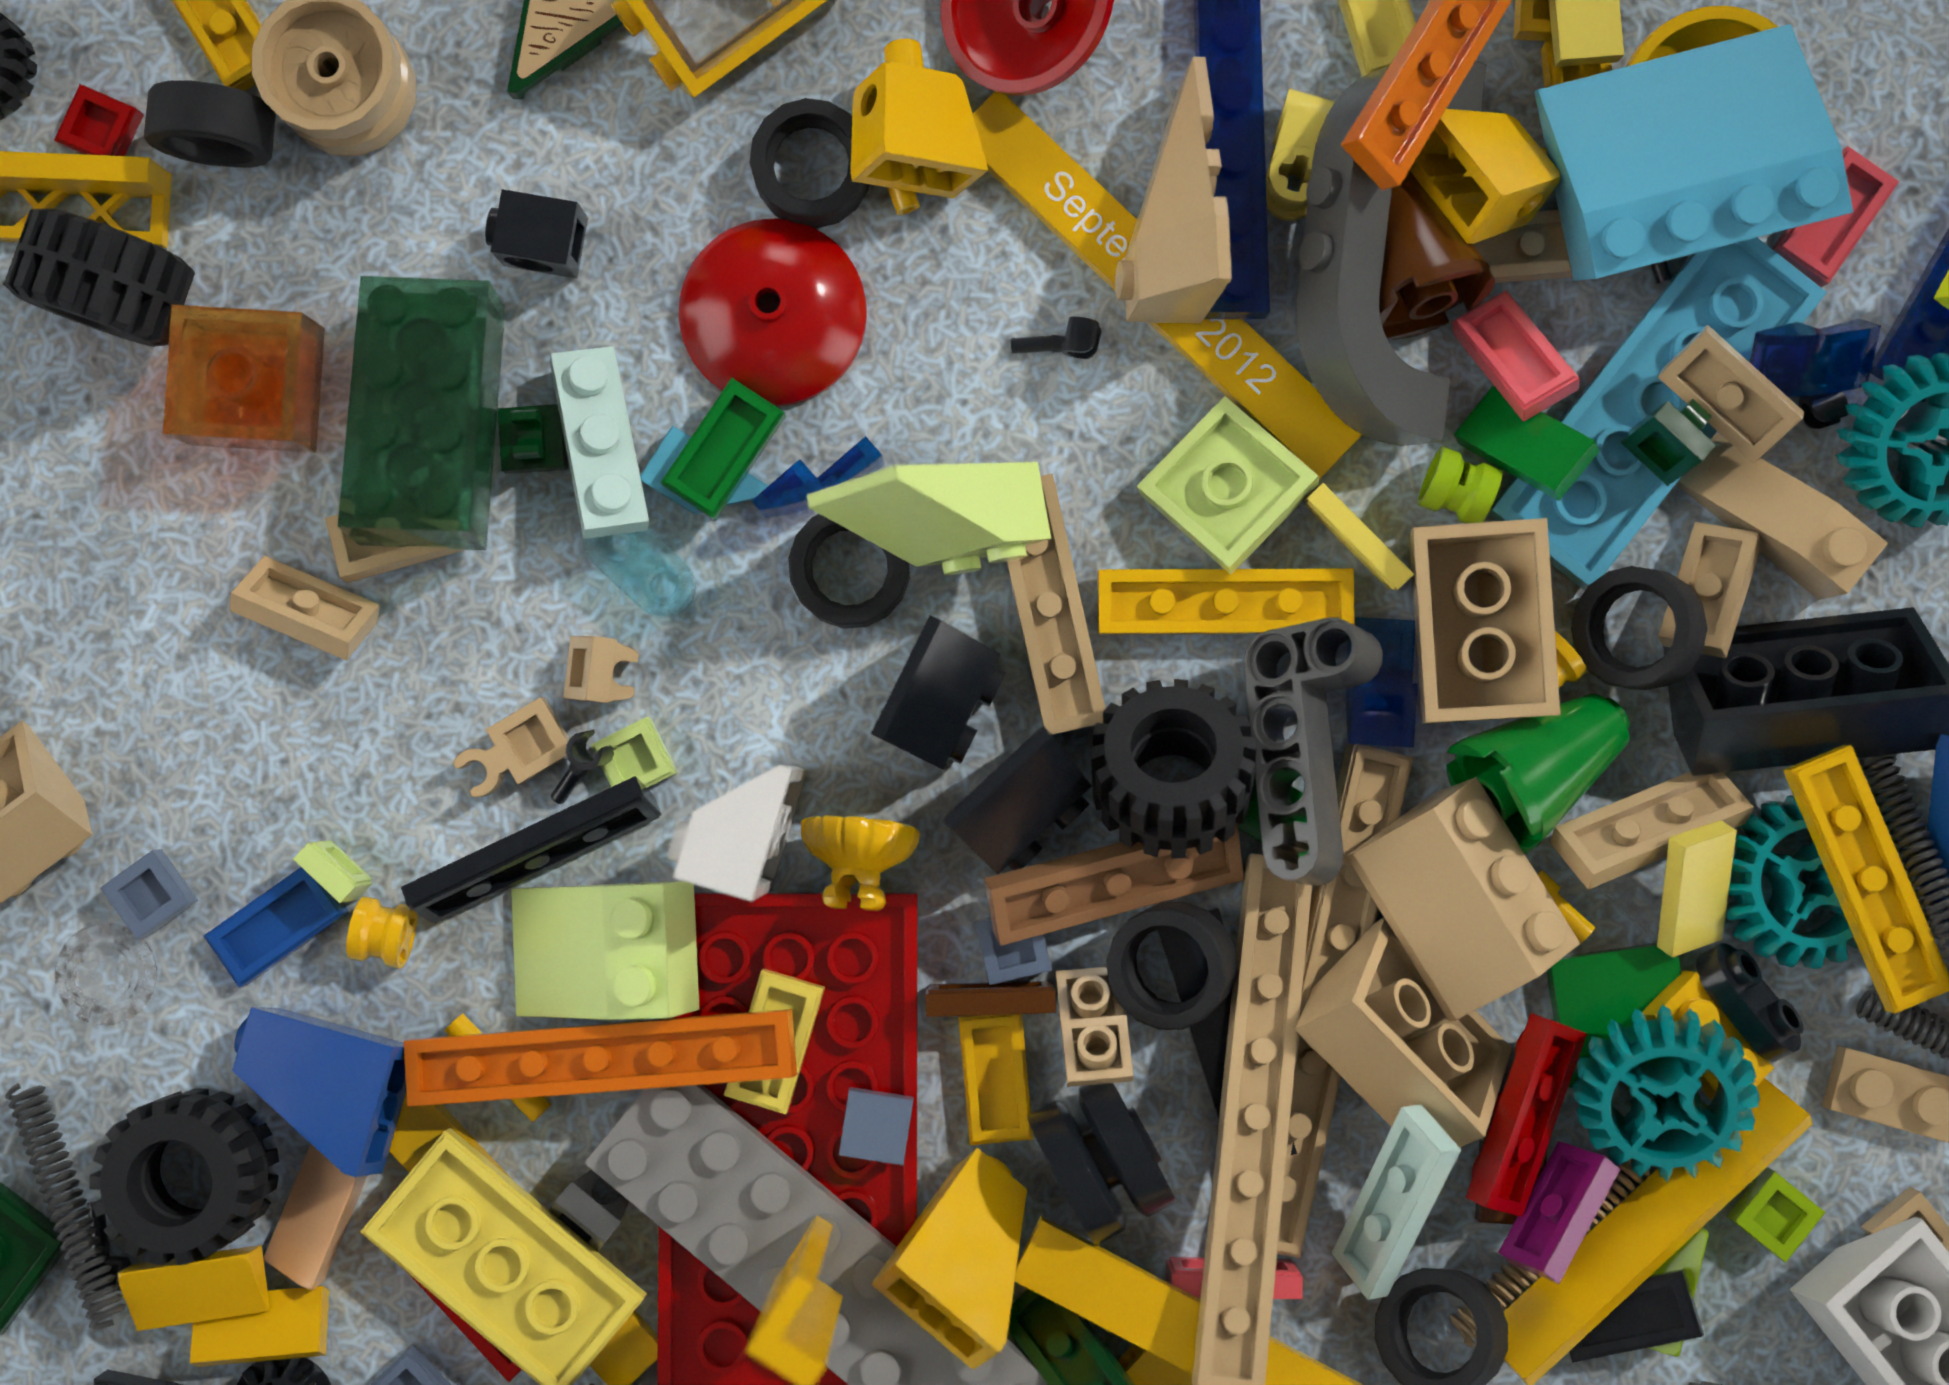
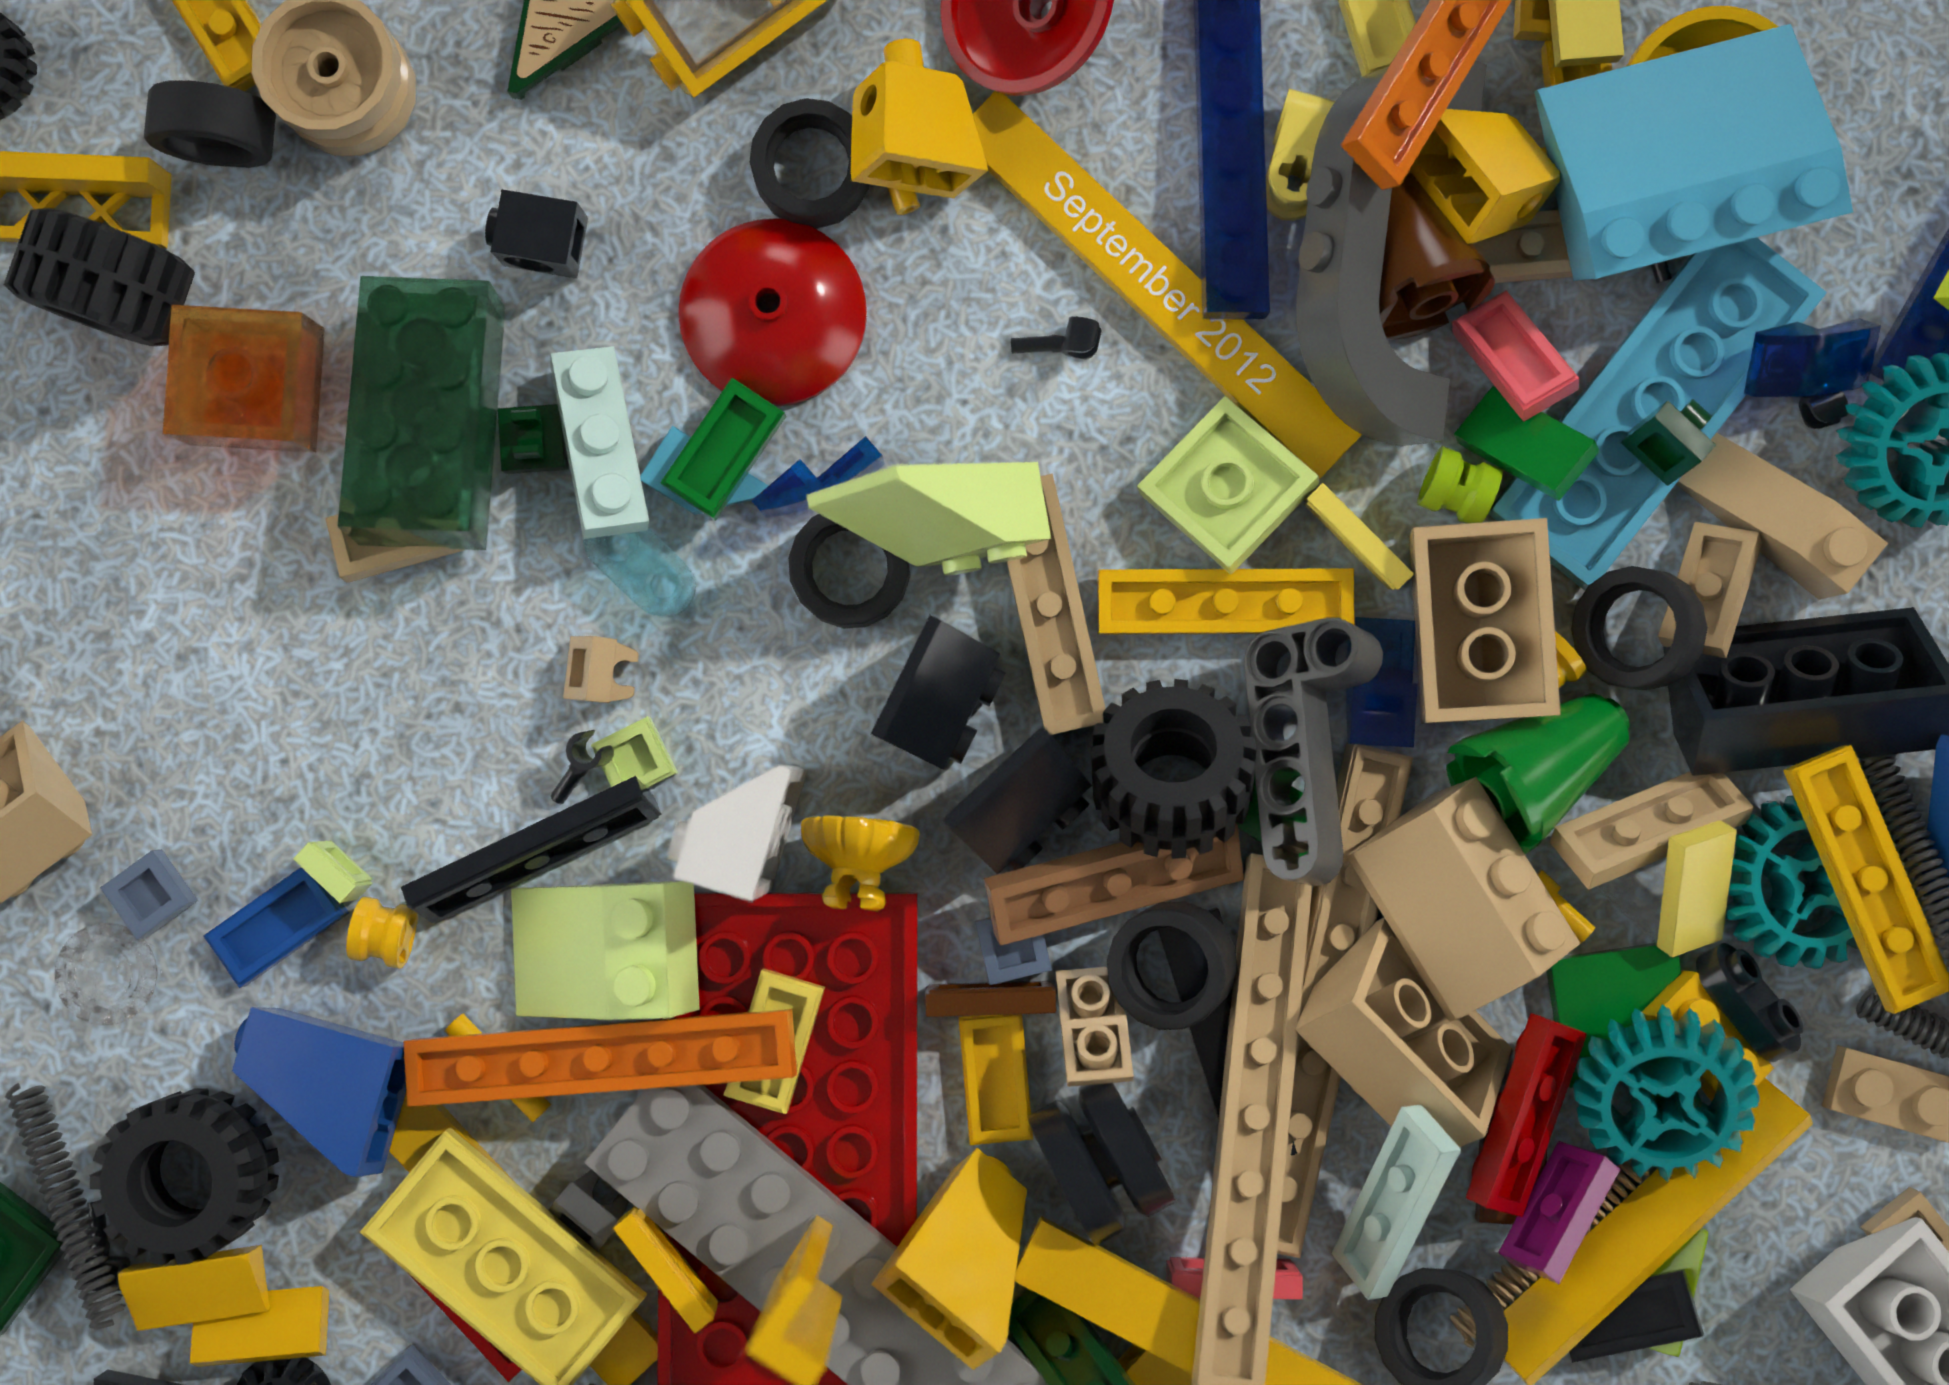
(98, 124): red tile -> none
(304, 607): tan plate -> none
(313, 1220): light nougat slope -> none
(524, 745): tan plate -> none
(667, 1268): none -> yellow tile
(876, 1126): sand blue tile -> none
(1182, 234): tan wedge -> none
(1737, 396): tan plate -> none
(1776, 1214): lime plate -> none
(1824, 245): coral tile -> none

